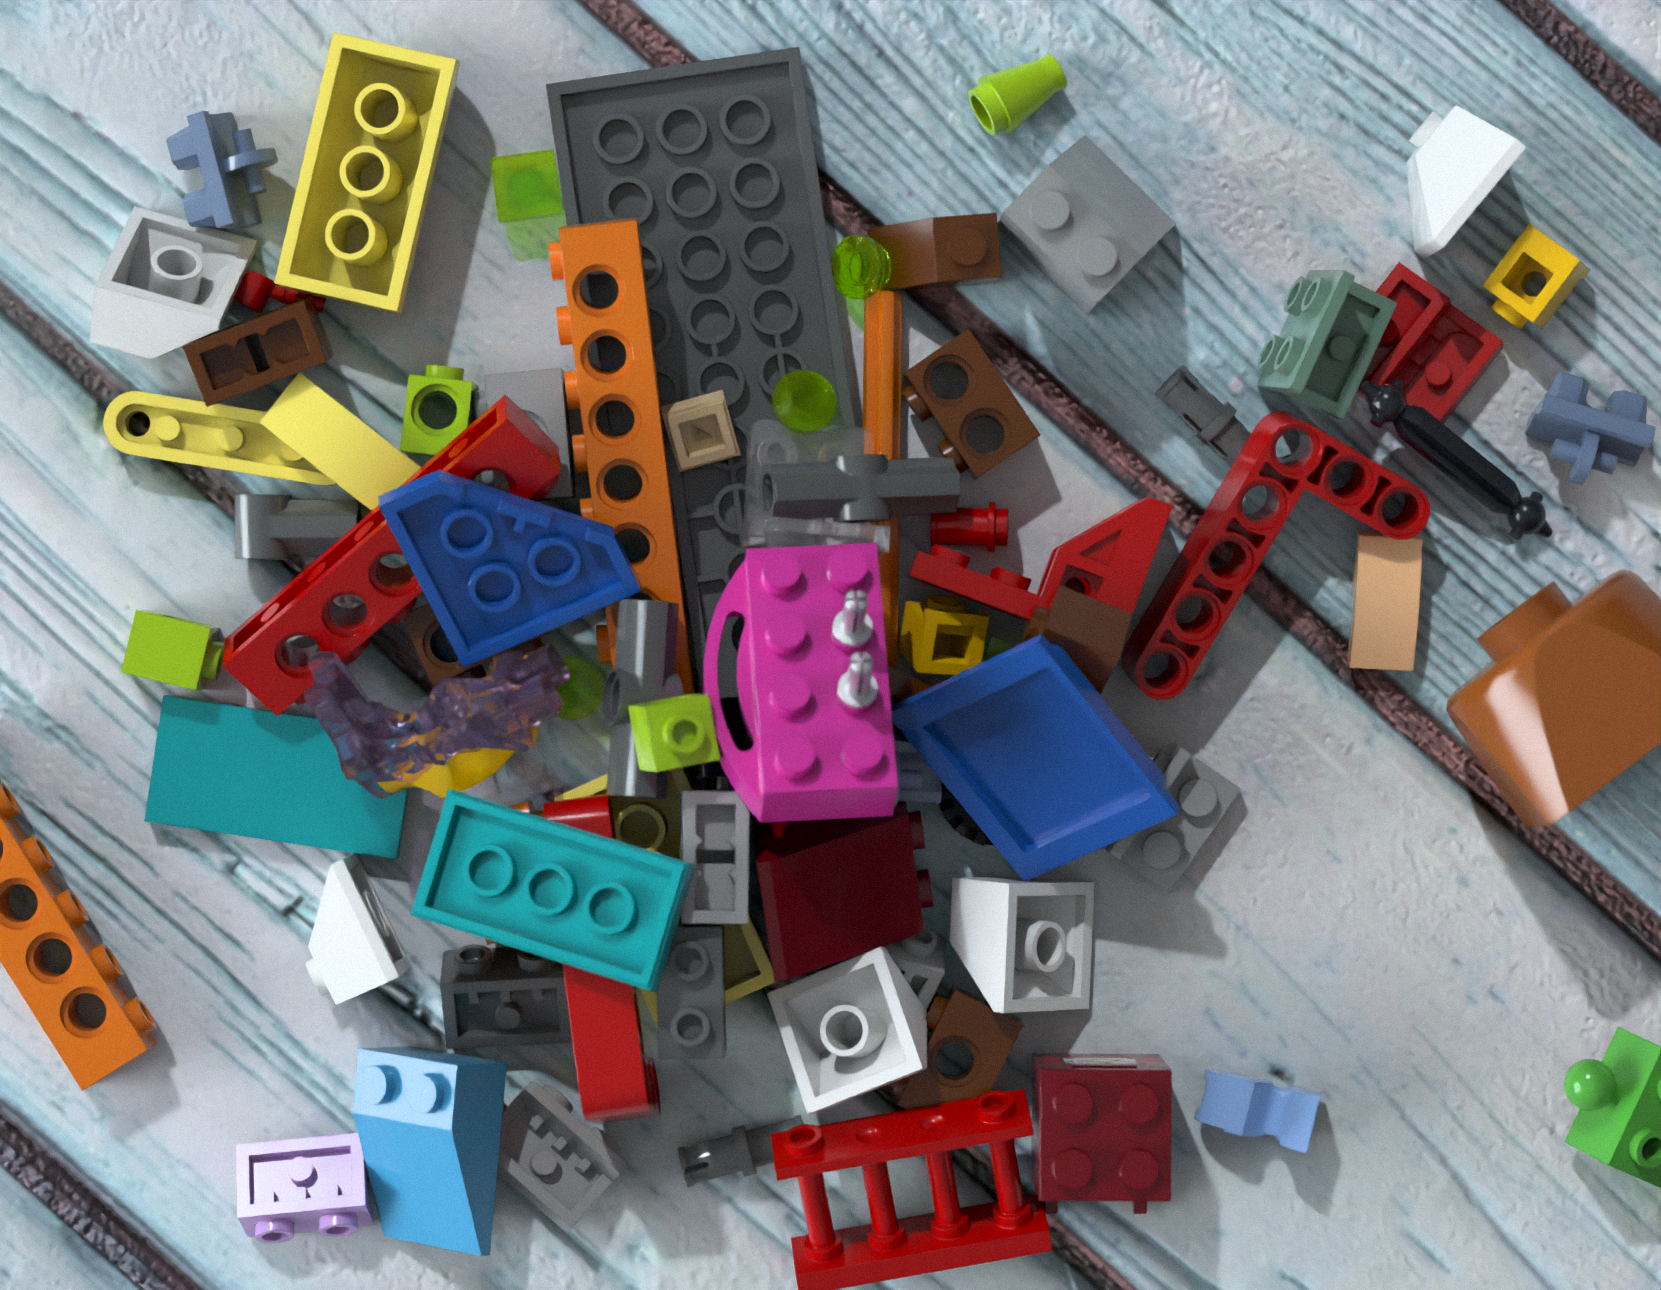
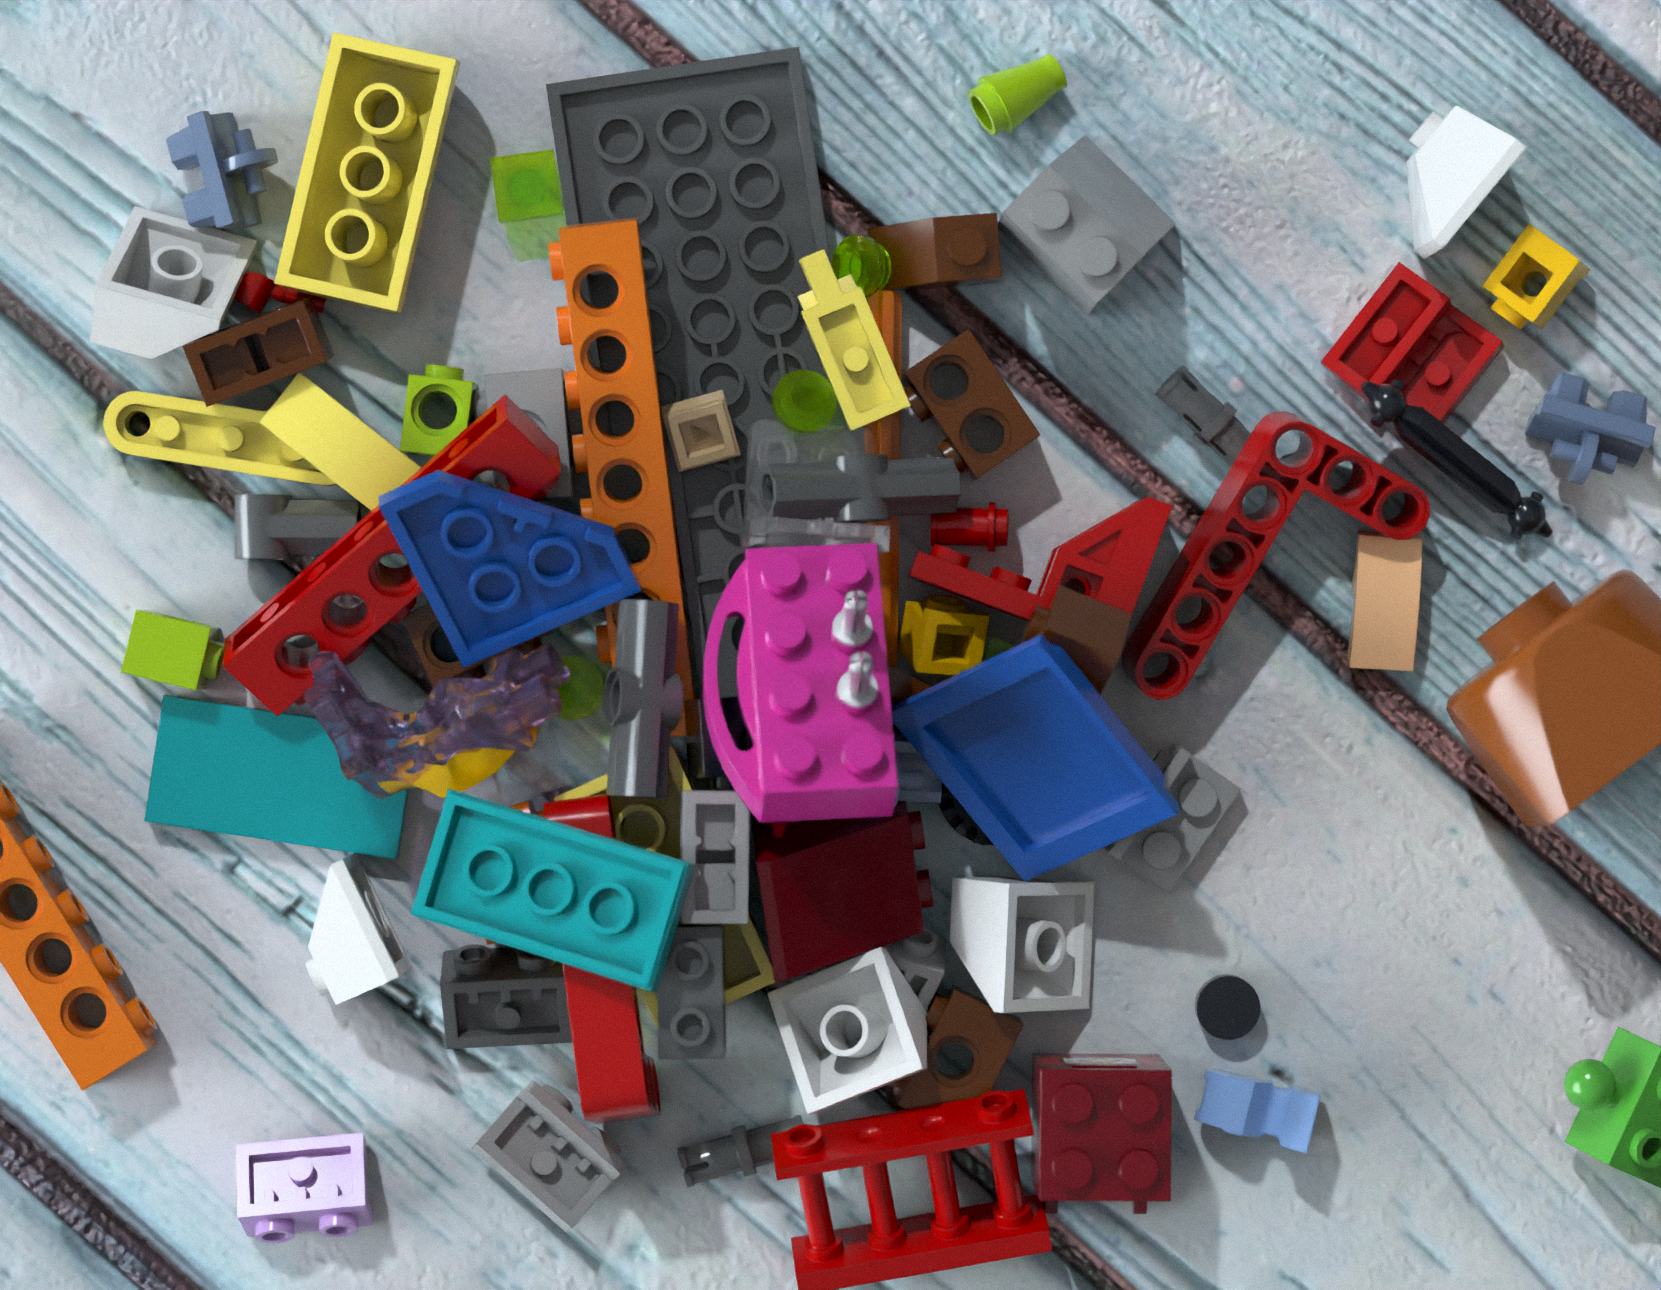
(431, 1143): dark azure slope -> none
(674, 732): lime brick -> none
(849, 344): none -> light yellow hinge
(1227, 1007): none -> black tile
(1325, 341): sand green bracket -> none

